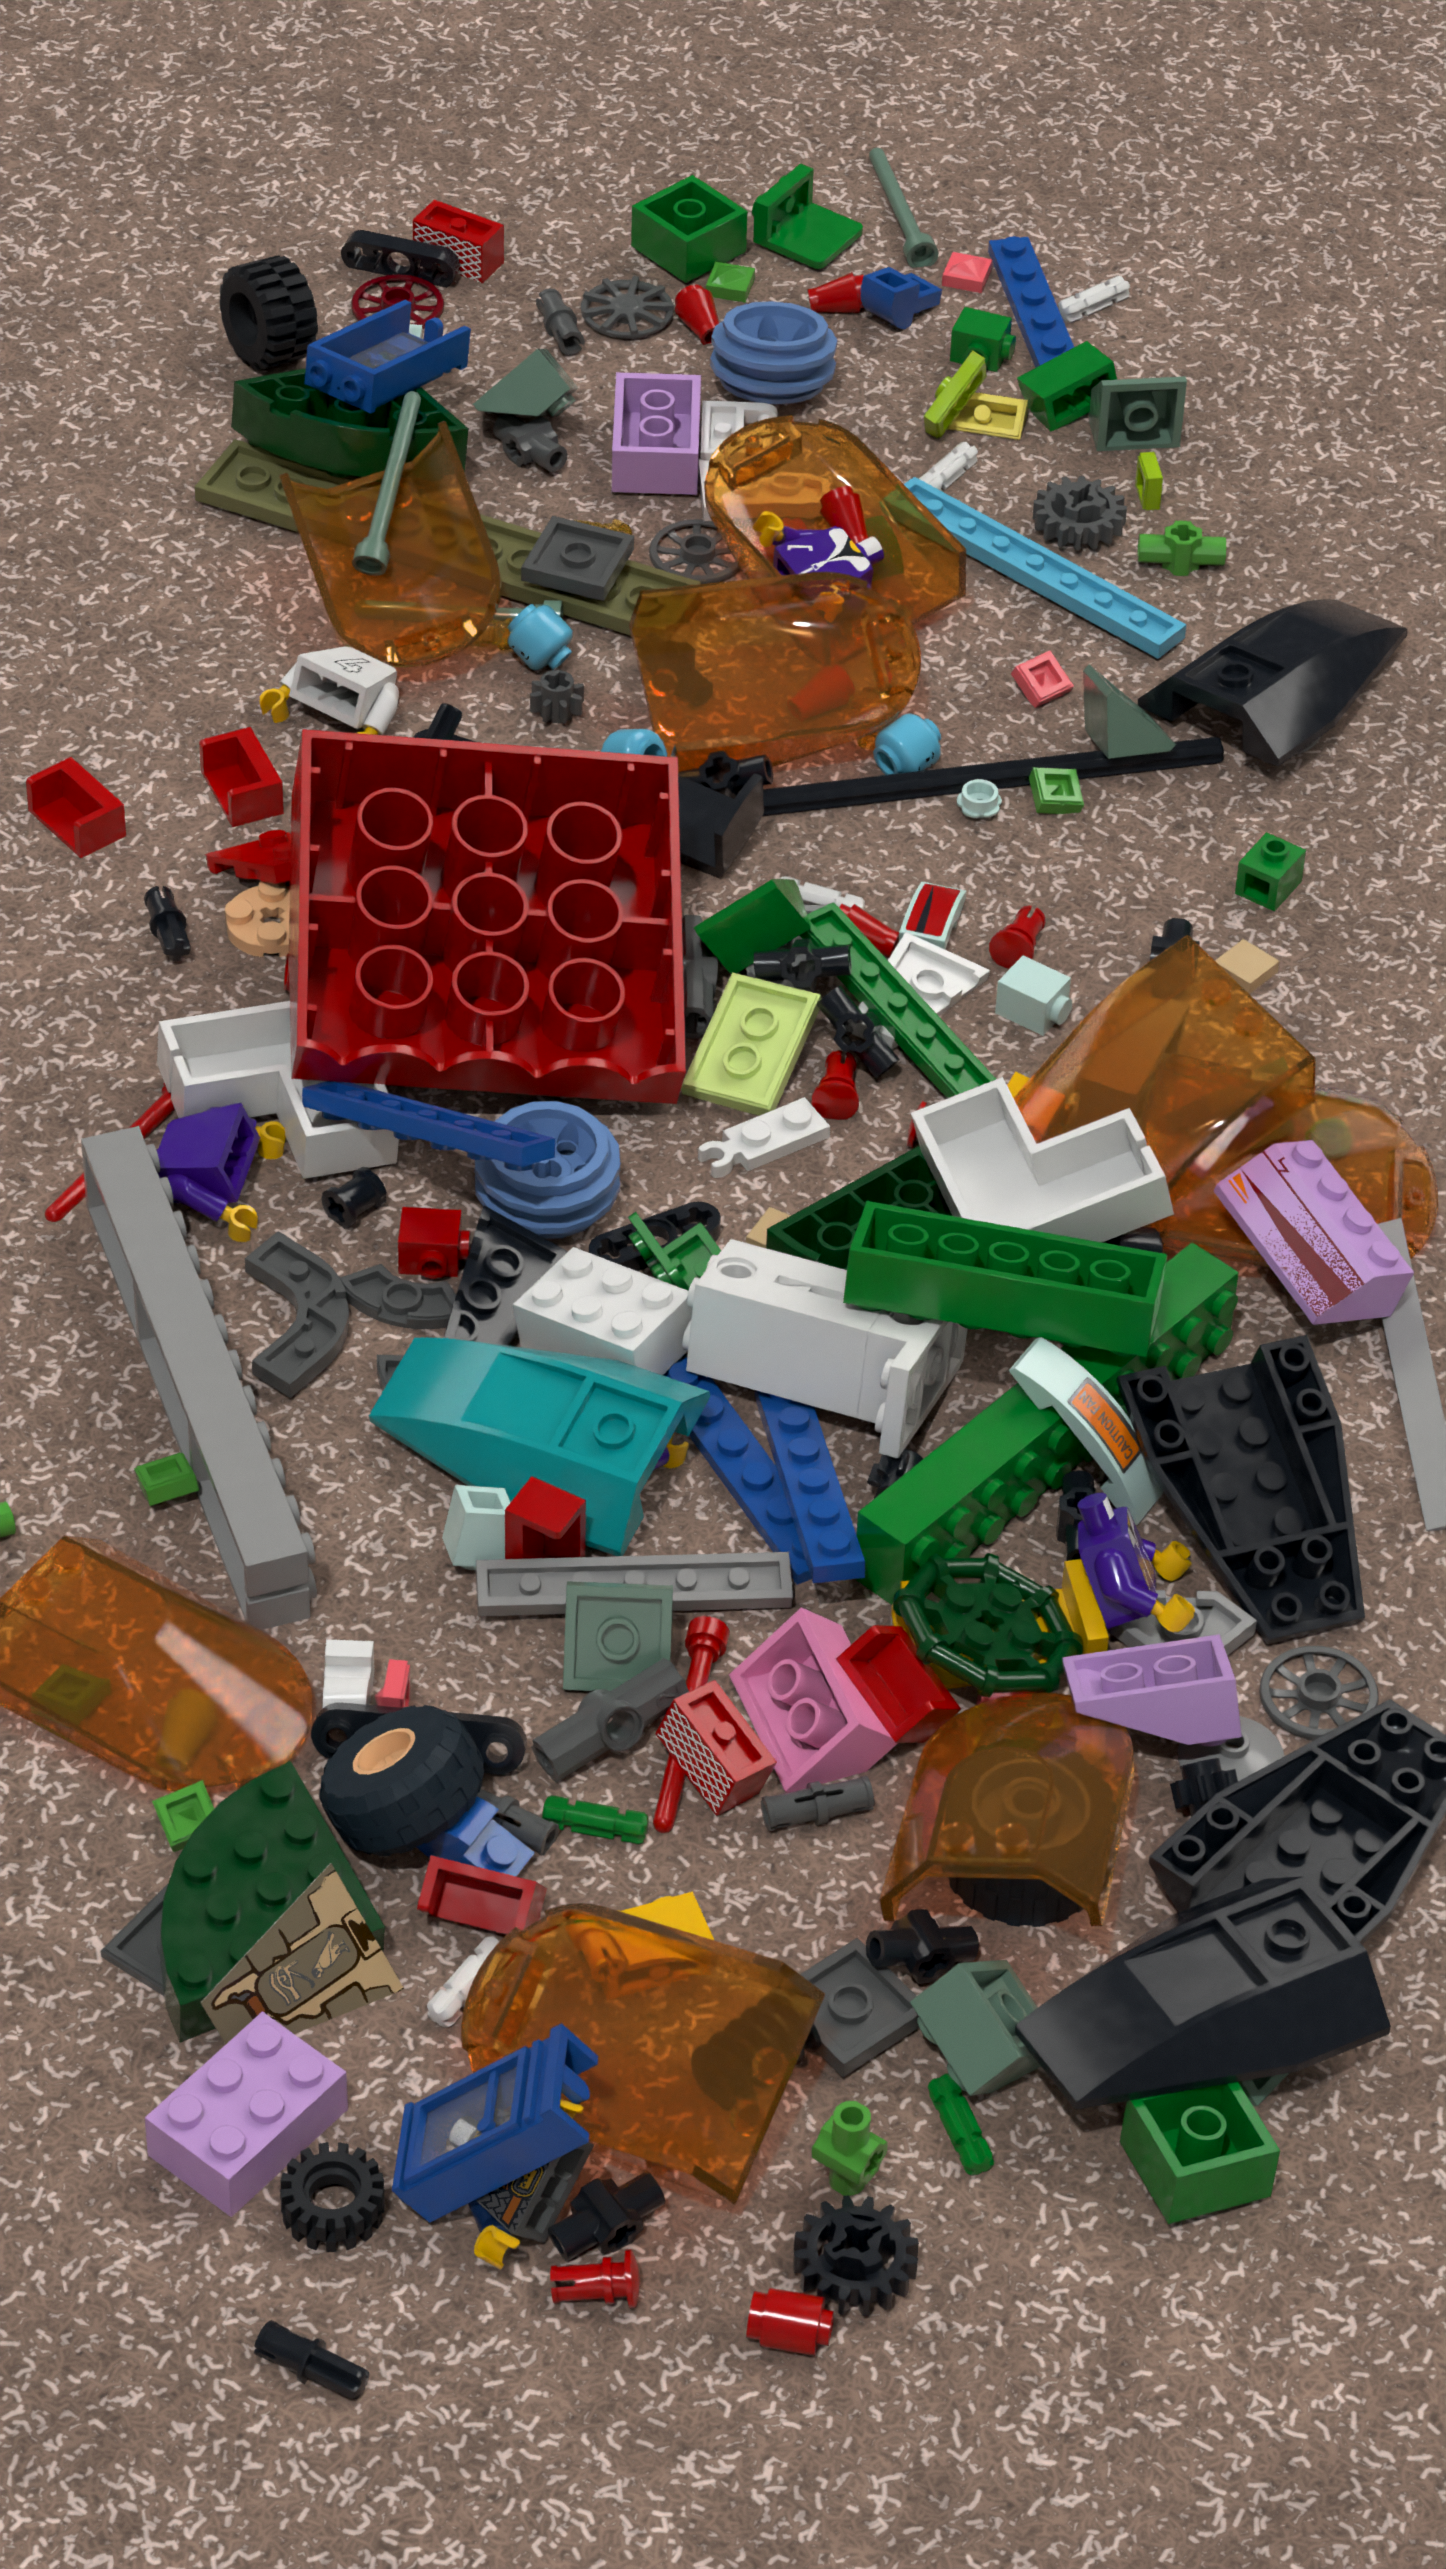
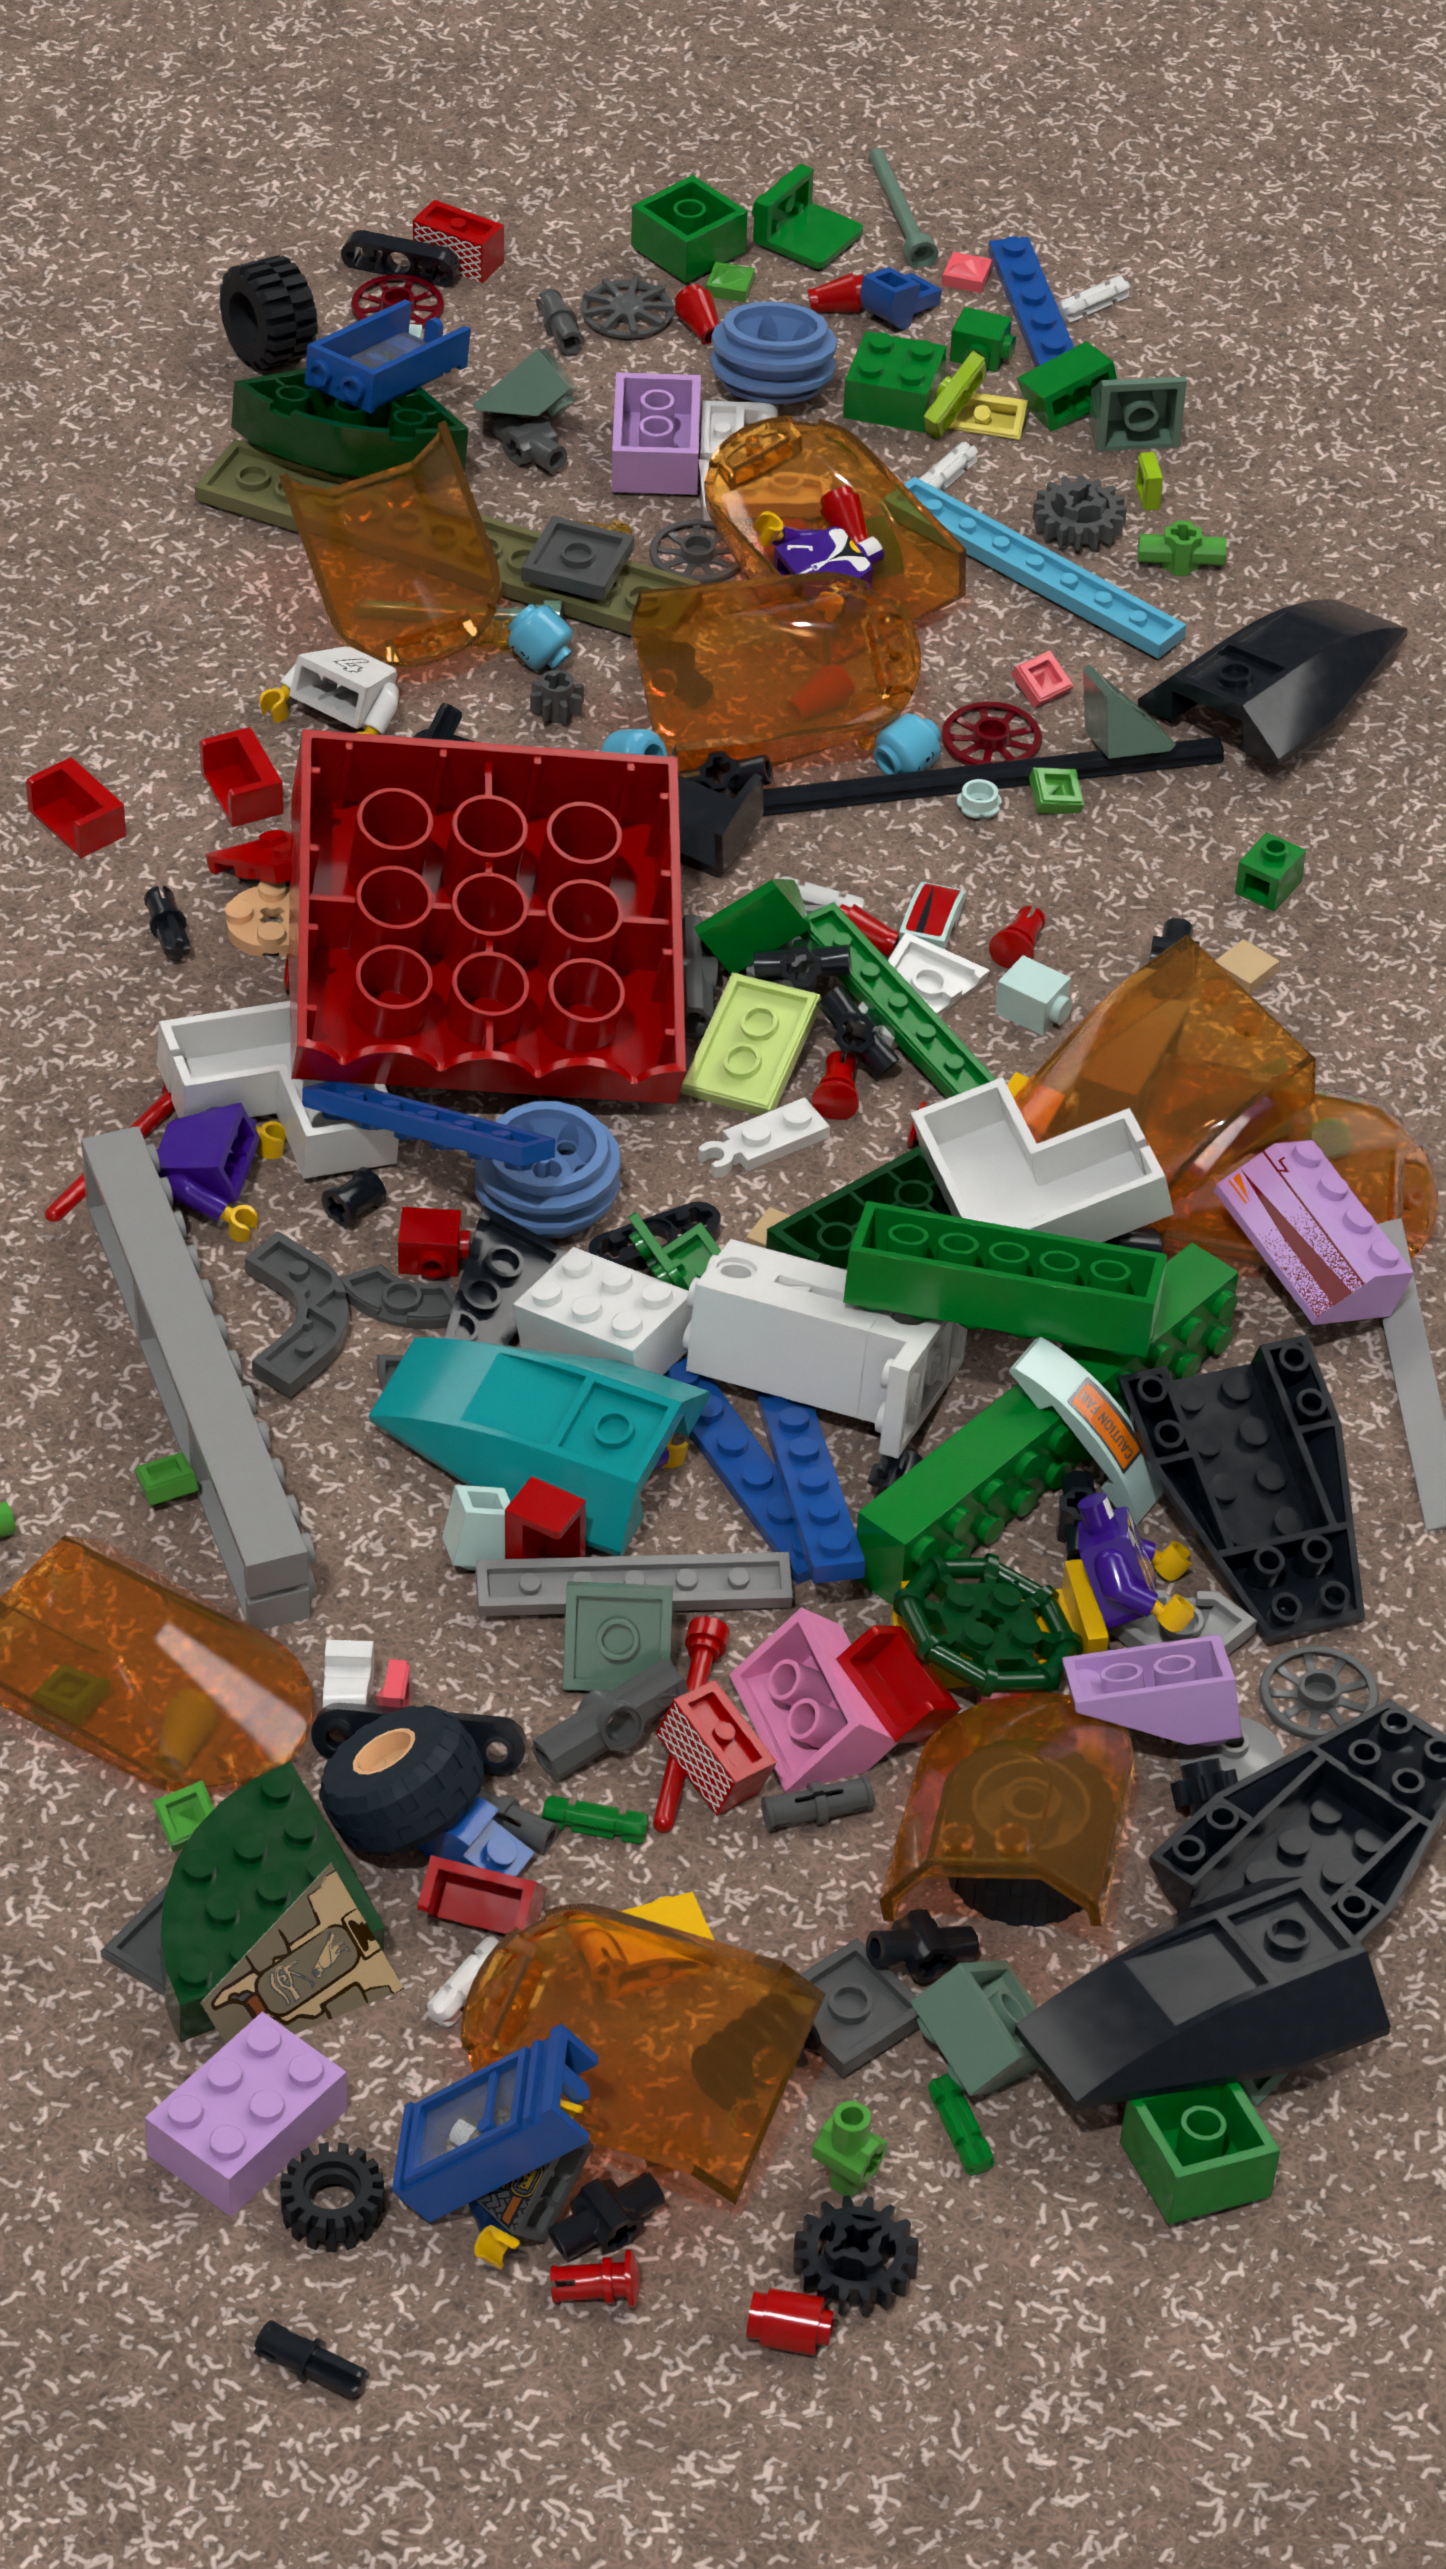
(371, 554): sand green piece -> none
(893, 381): none -> green brick
(990, 733): none -> dark red wheel

